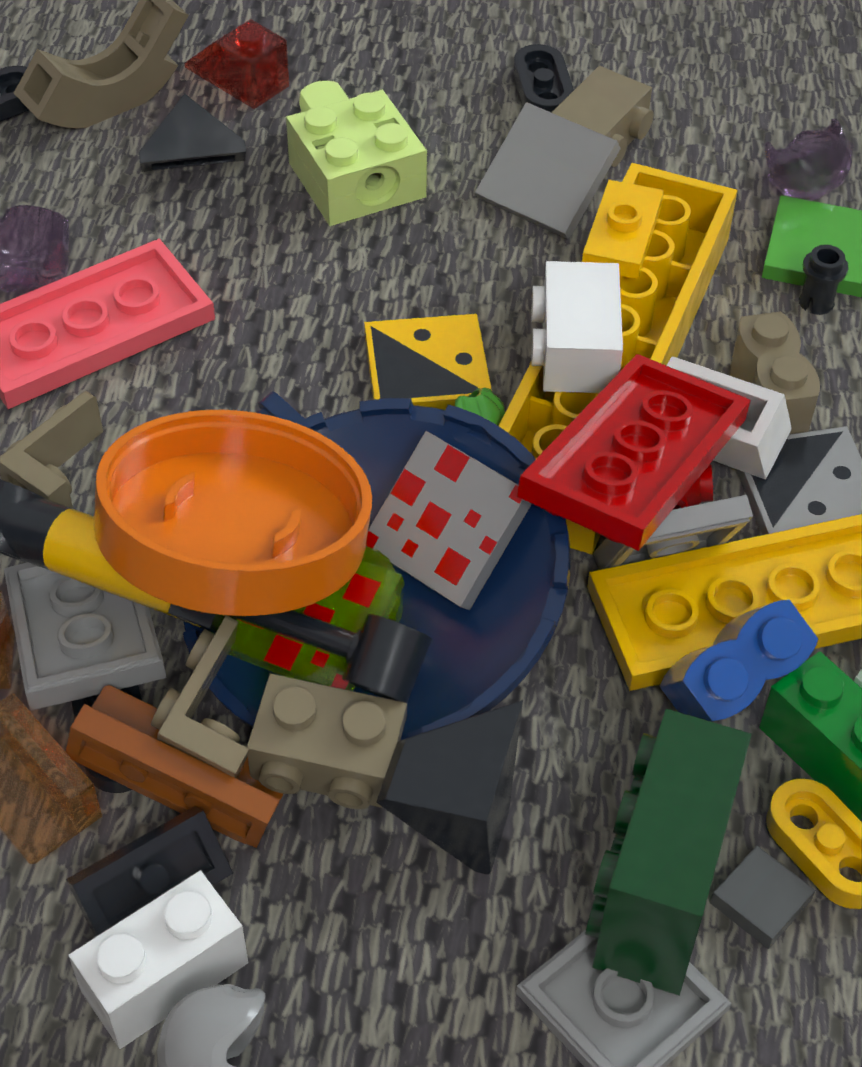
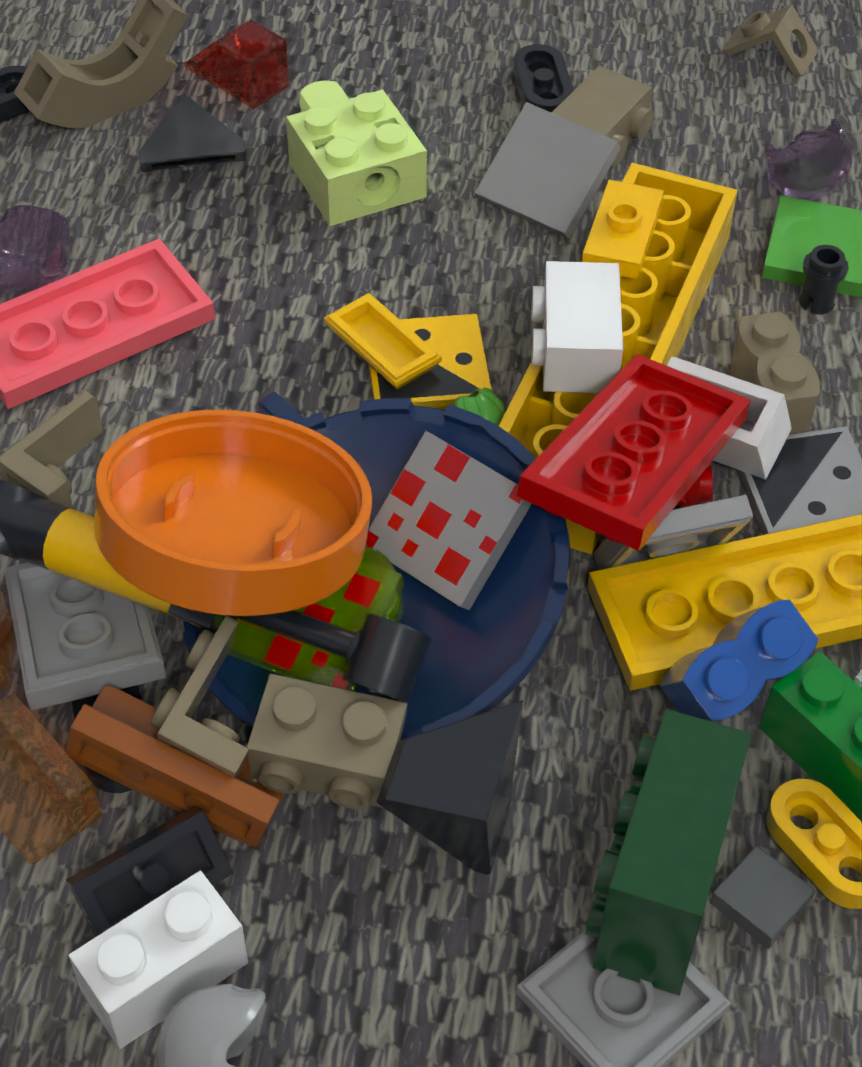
(383, 341): none -> yellow tile
(778, 27): none -> dark tan bracket

